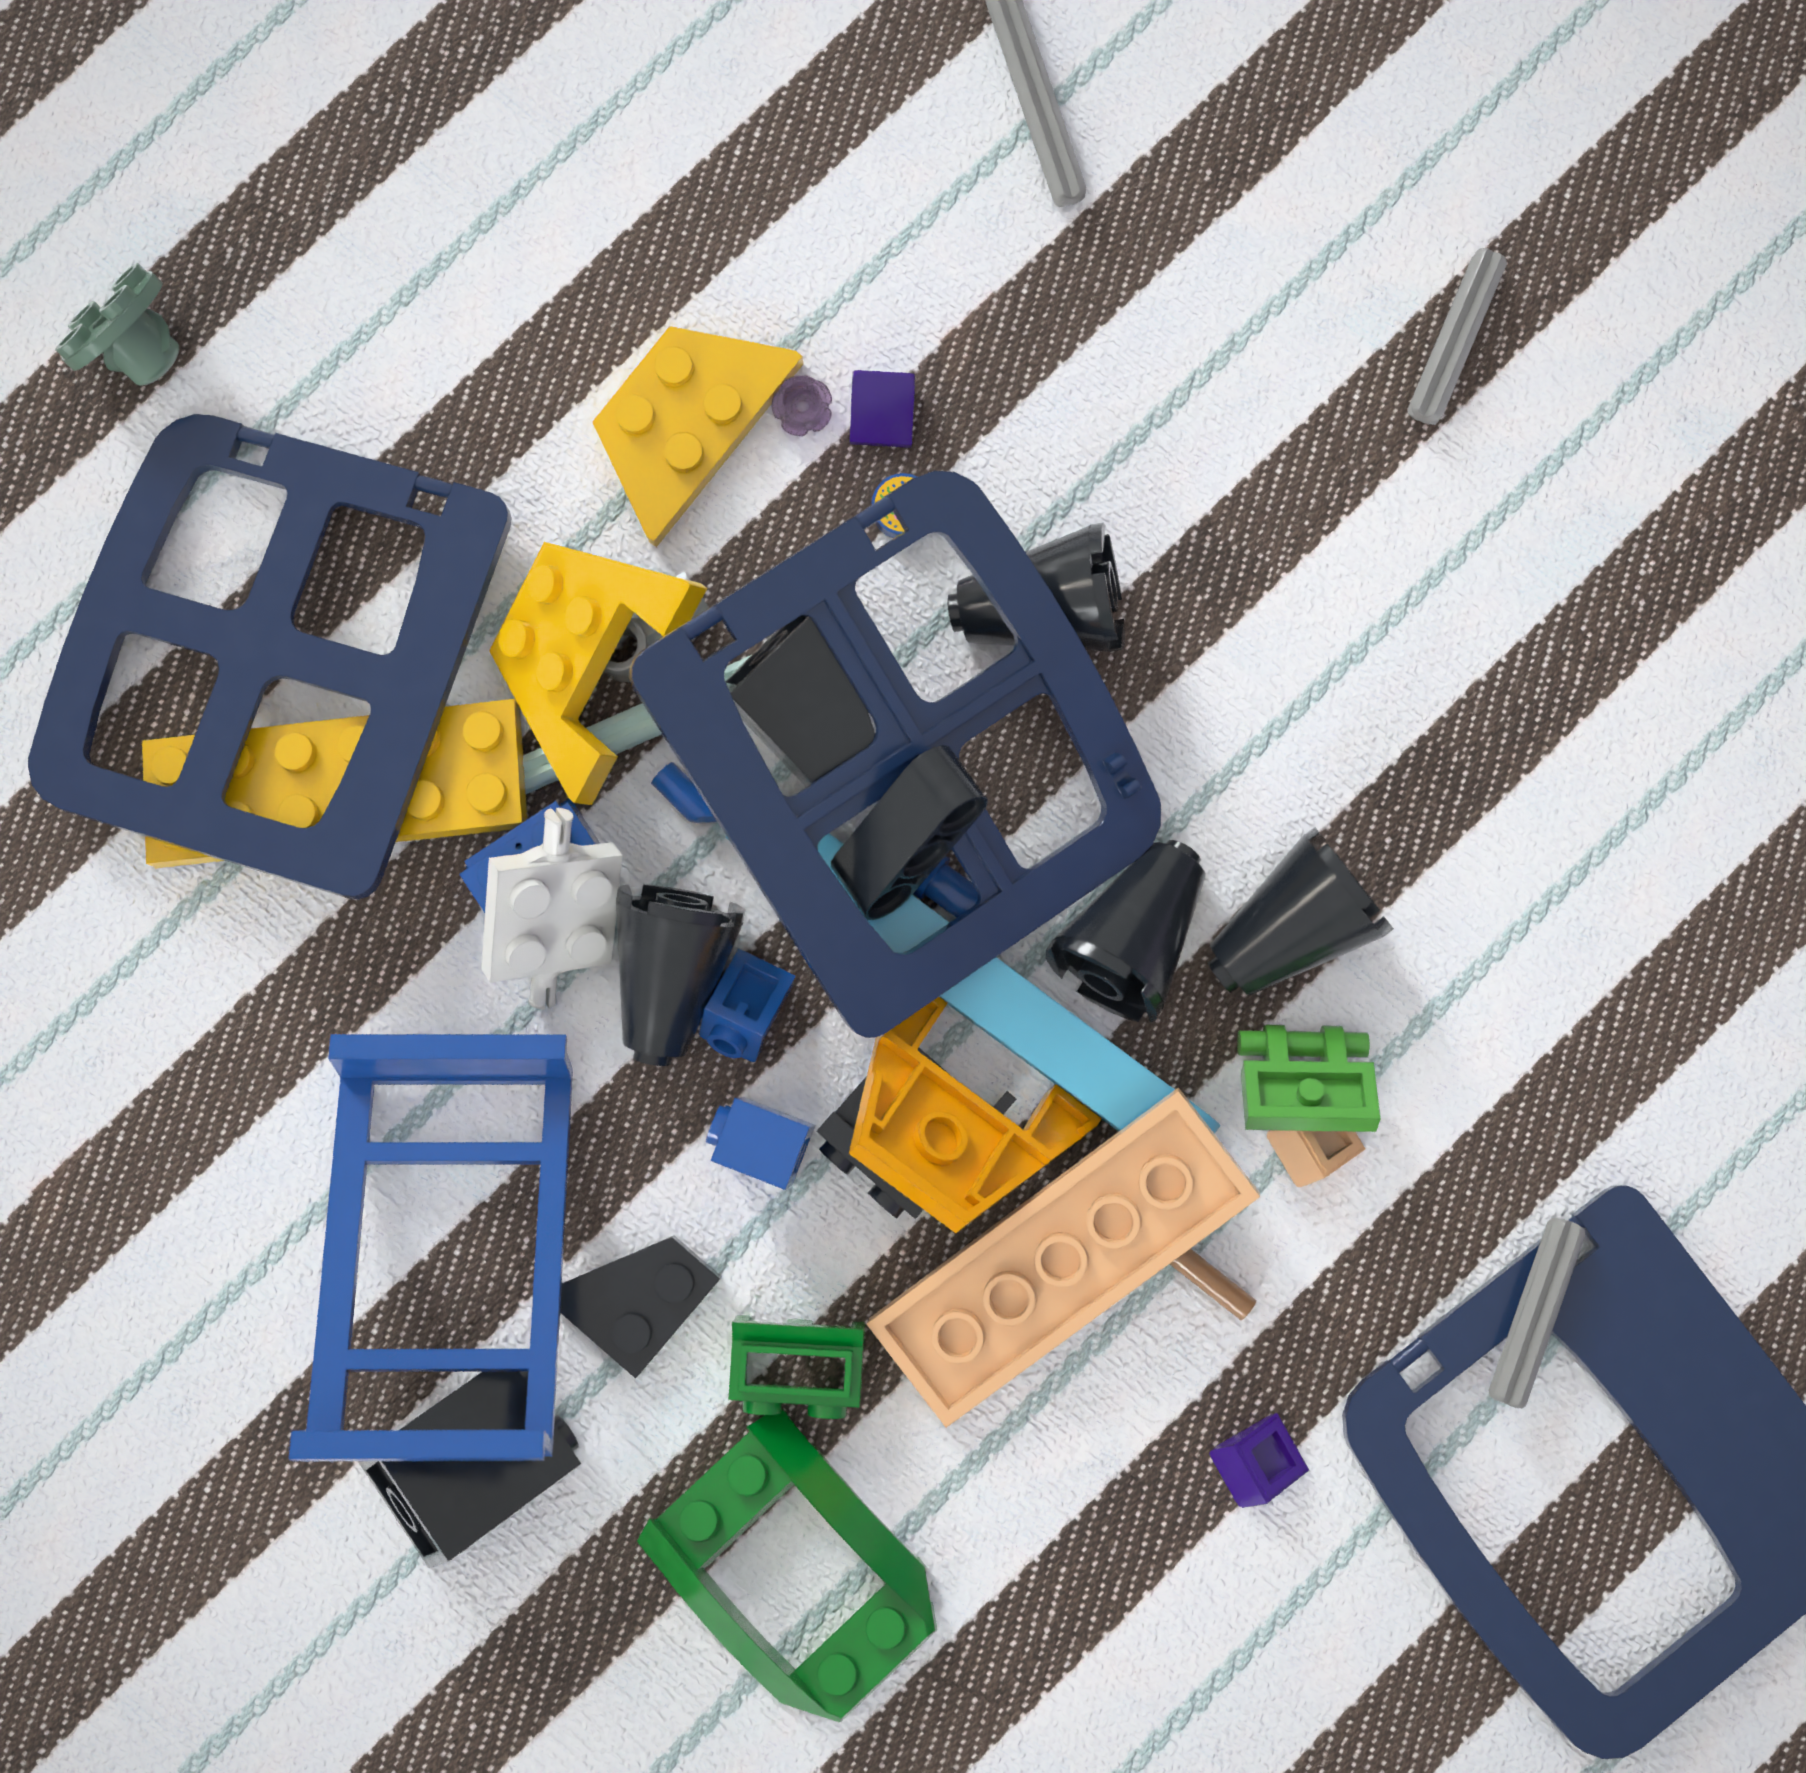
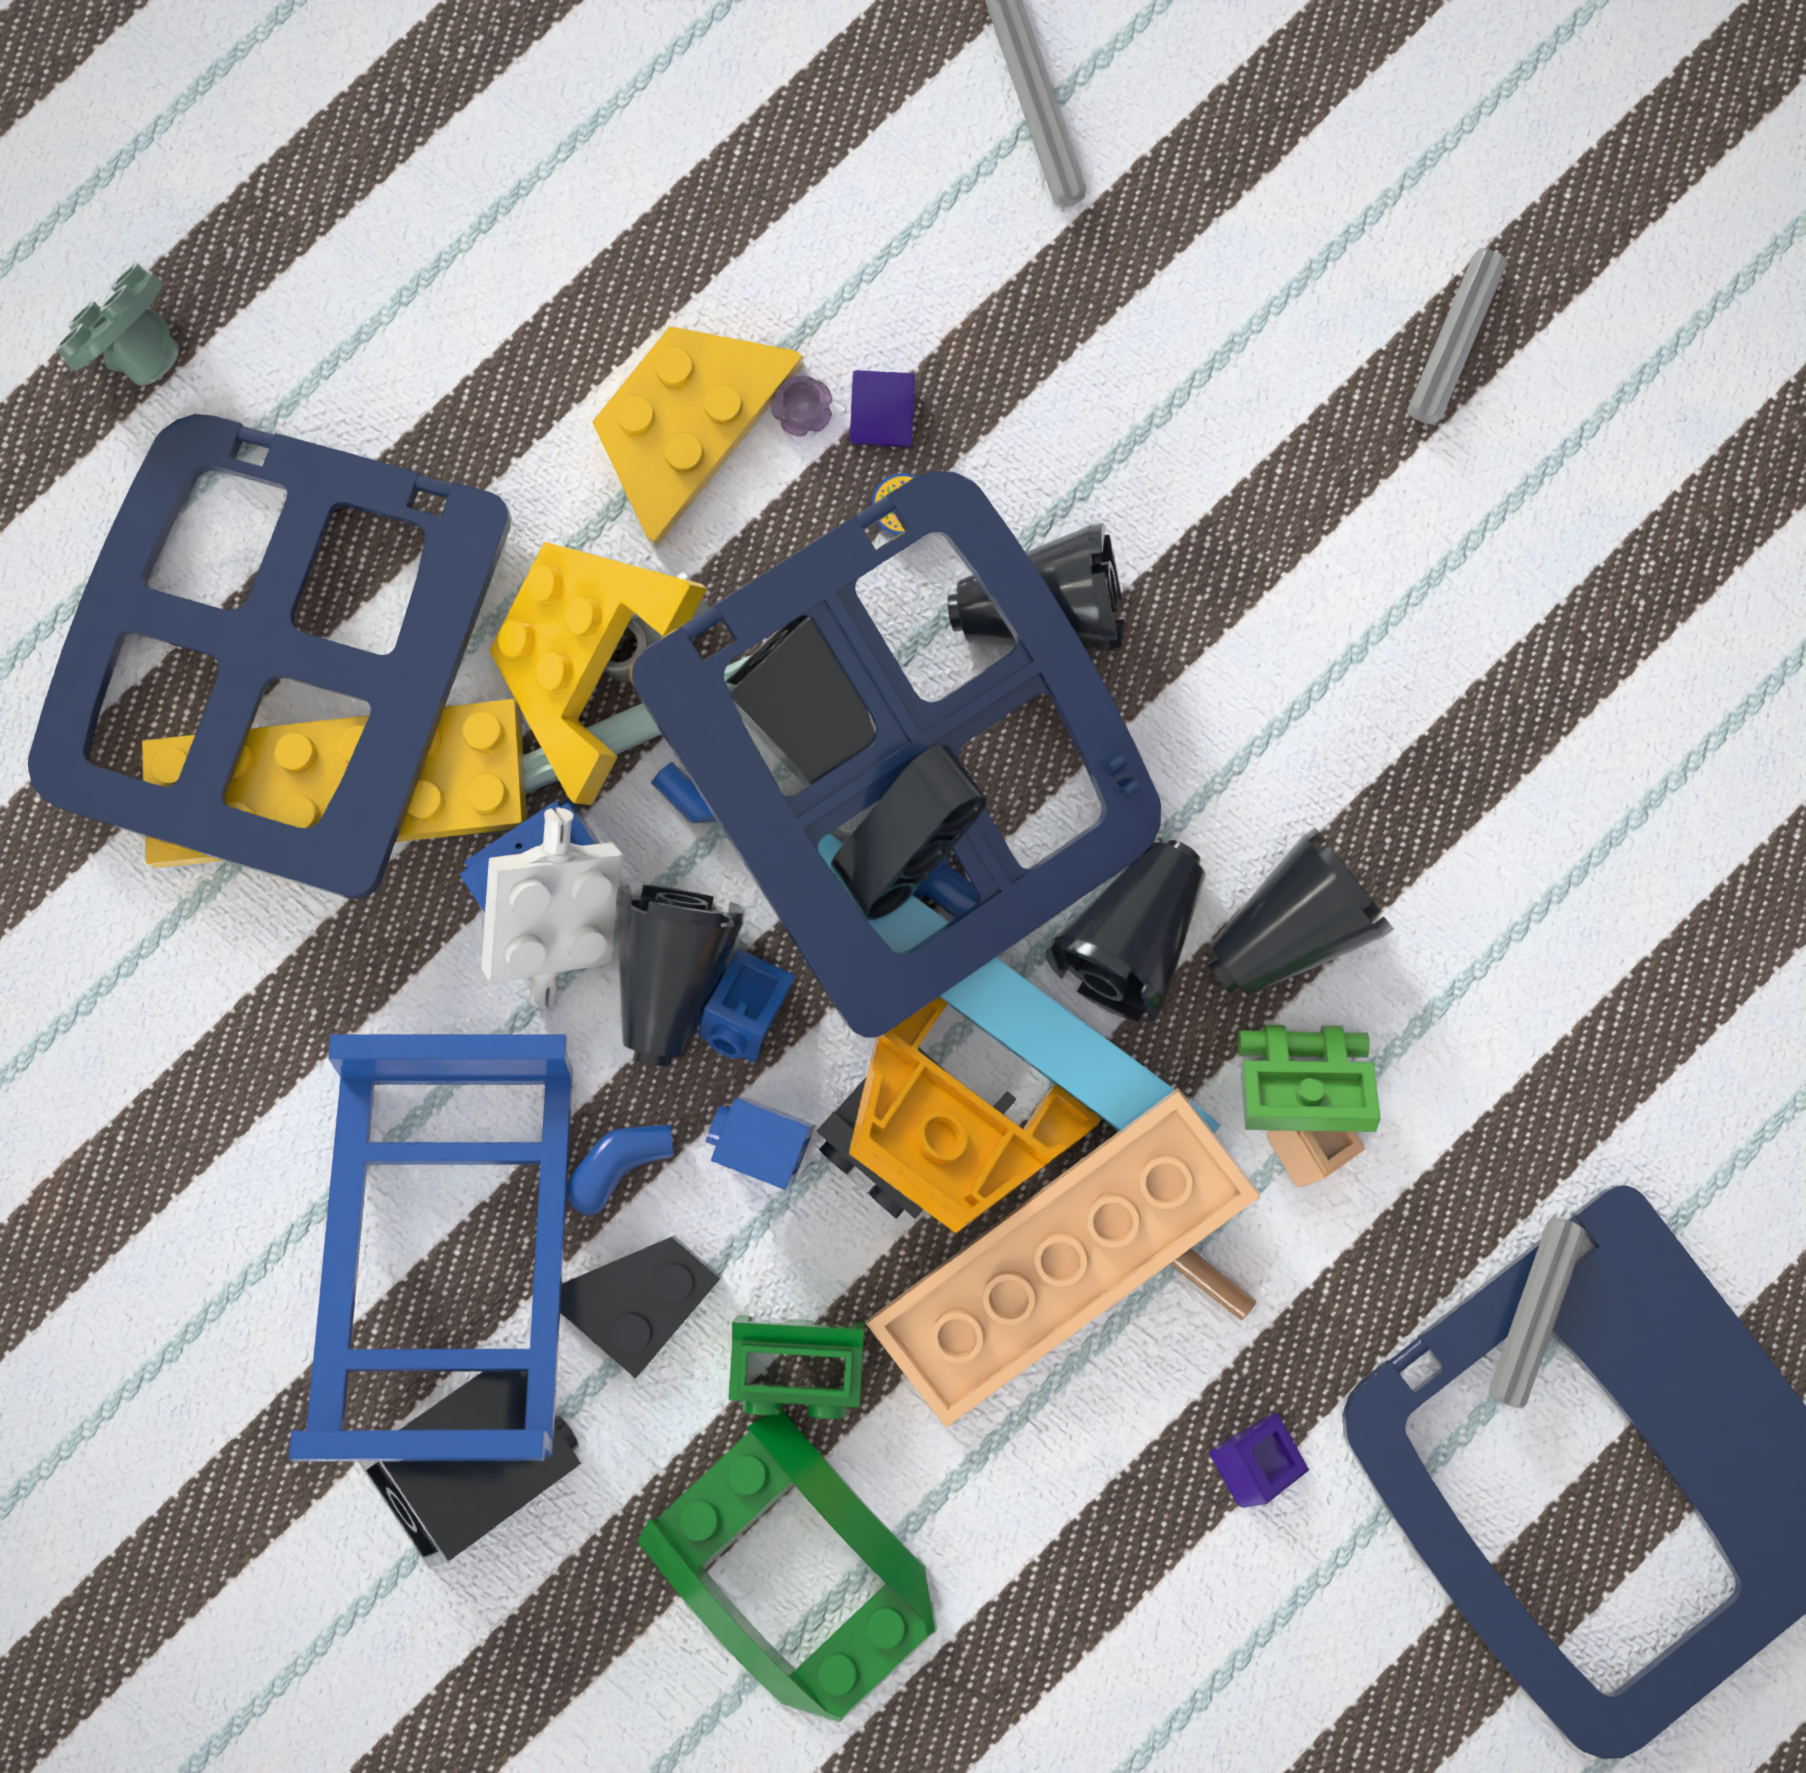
(611, 1160): none -> blue arm

